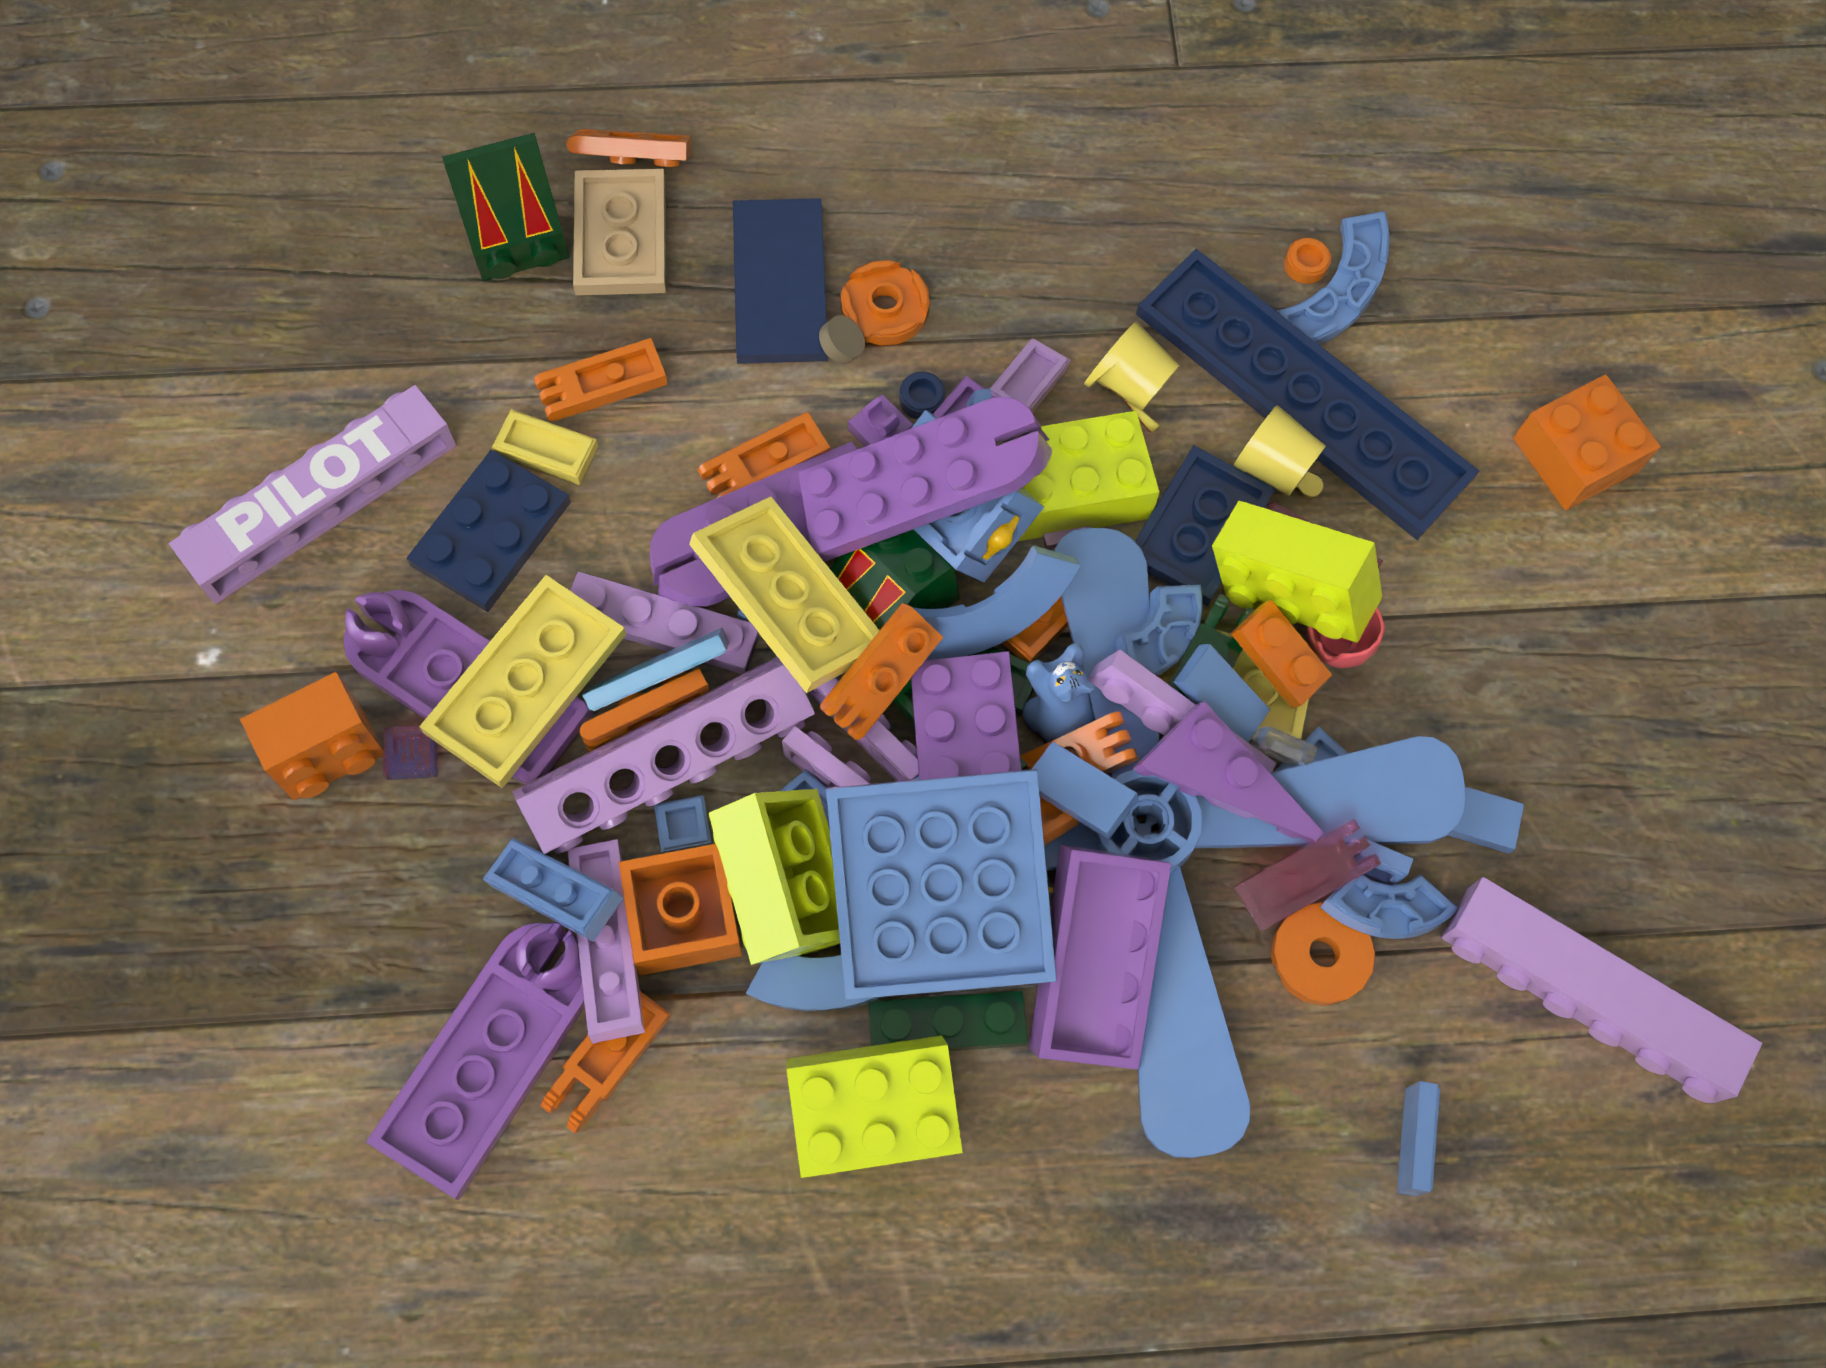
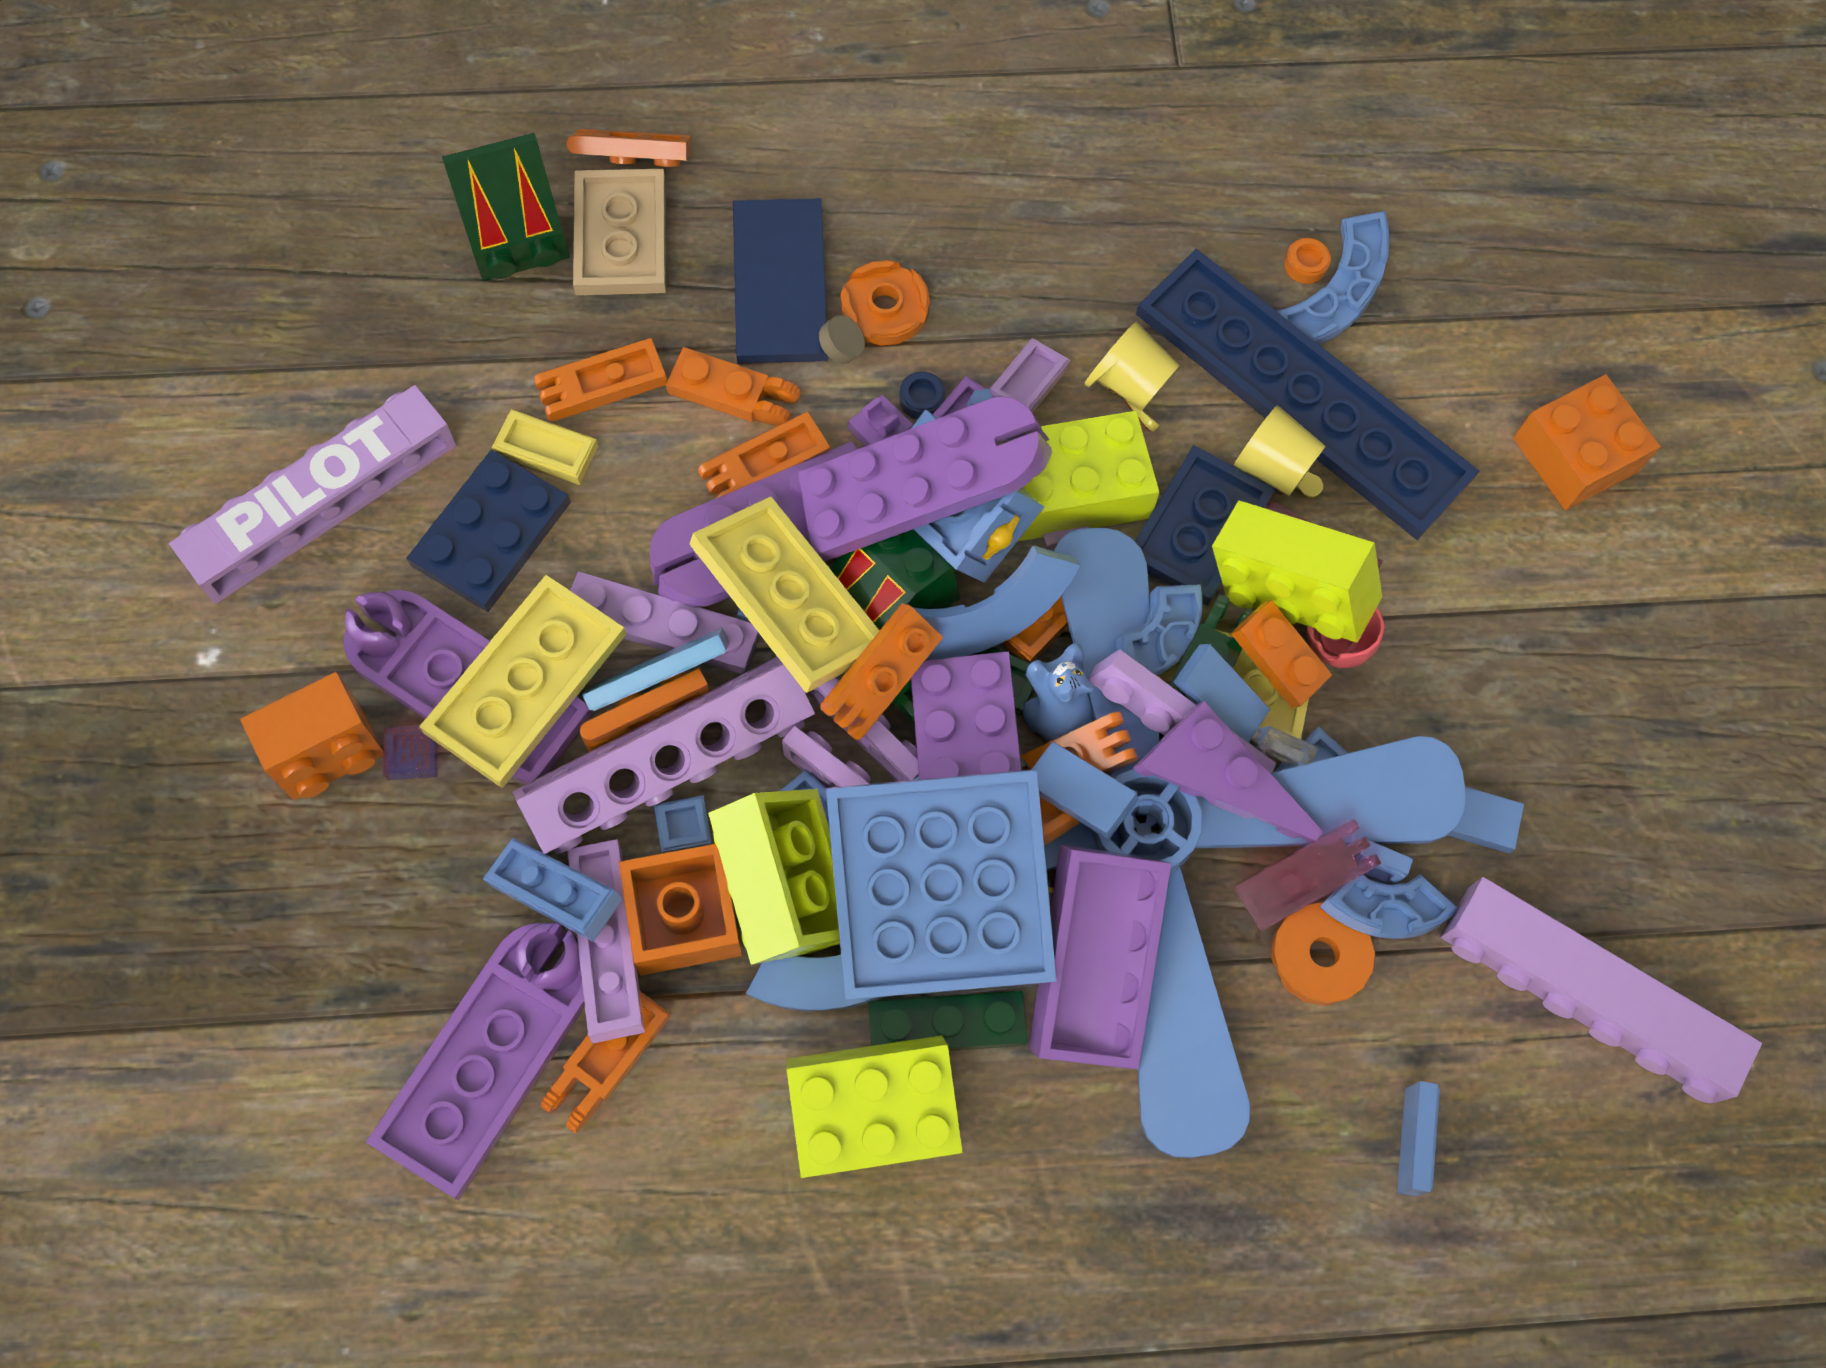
(730, 388): none -> orange hinge

